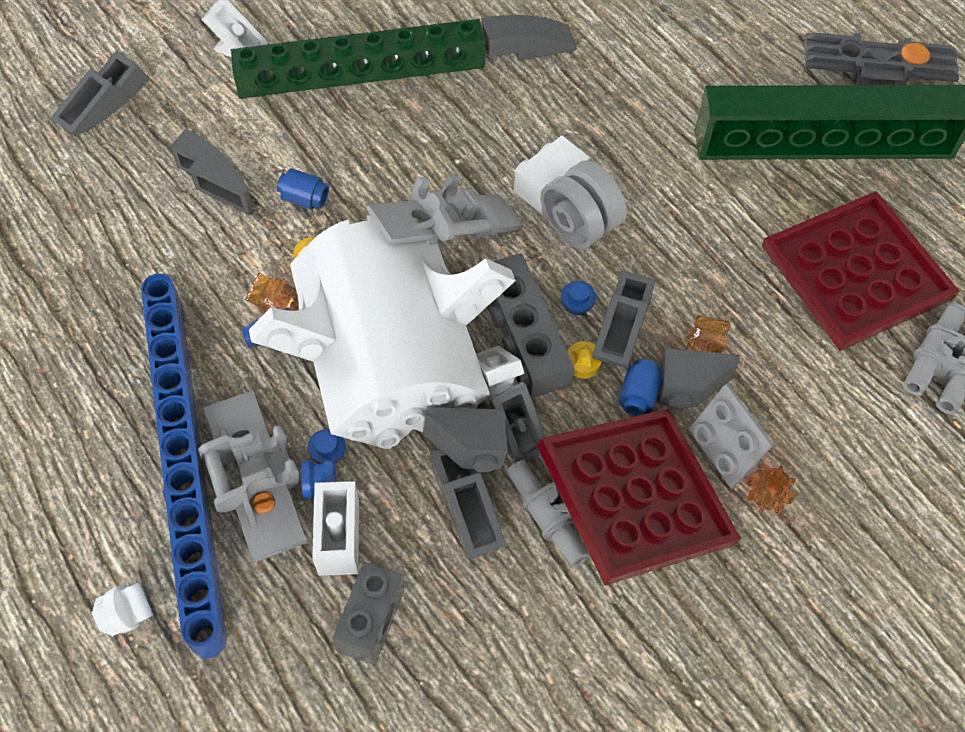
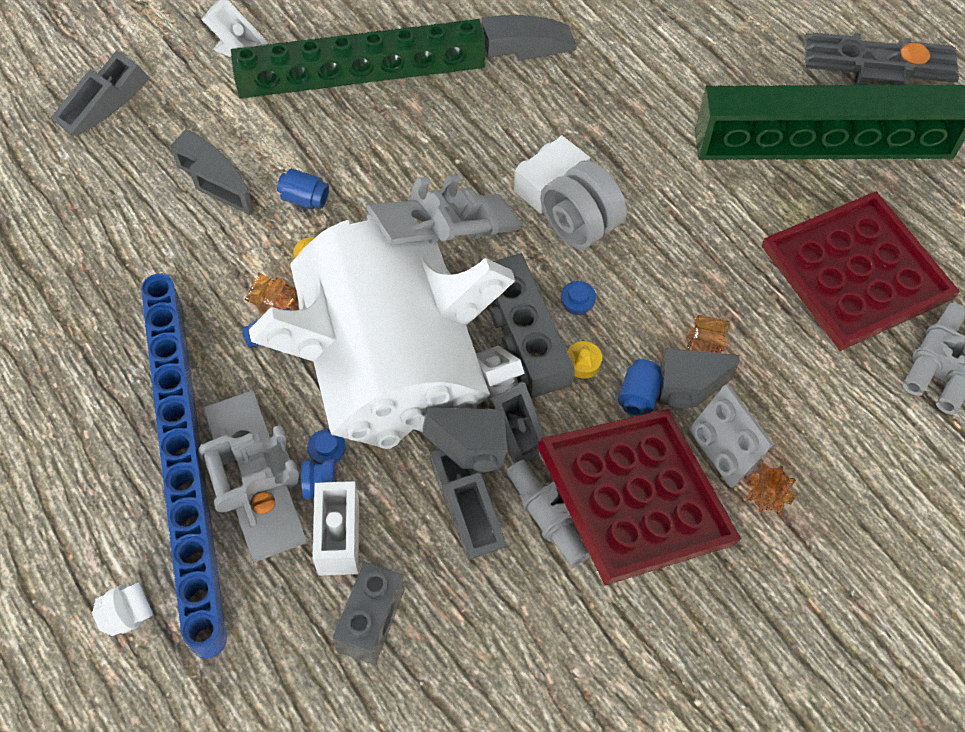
(624, 319): dark grey slope -> none

